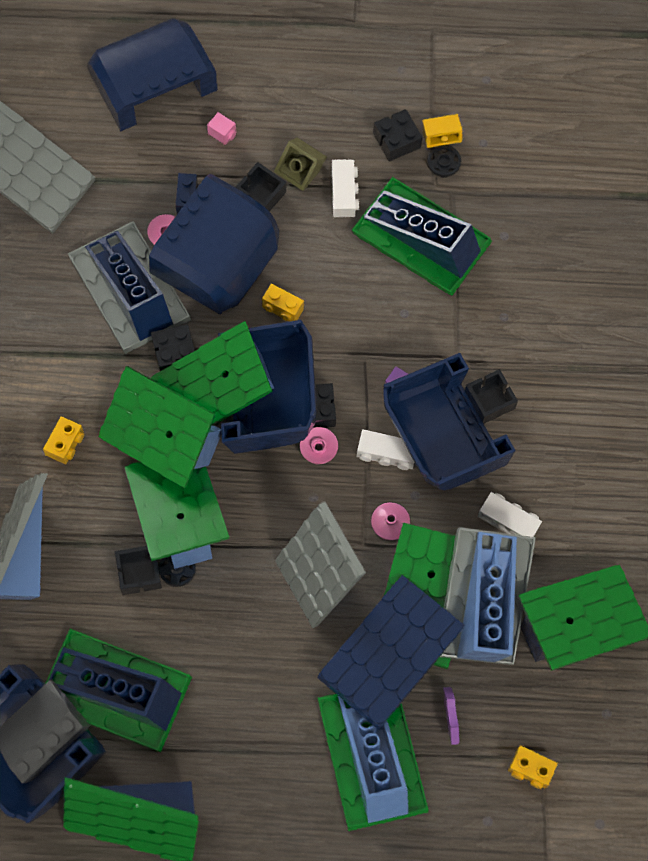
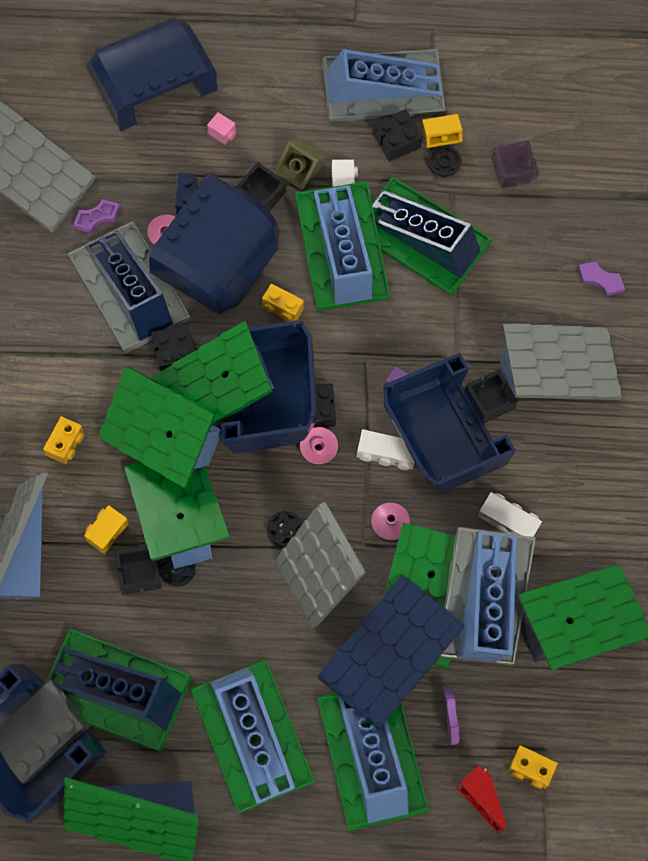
(89, 219): none -> medium lavender tile
(105, 529): none -> yellow brick
(255, 752): none -> piece
(283, 528): none -> black wheel
(342, 246): none -> piece
(382, 84): none -> piece
(482, 795): none -> red slope
(512, 164): none -> clear purple piece
(559, 362): none -> light grey piece
(594, 275): none -> medium lavender tile

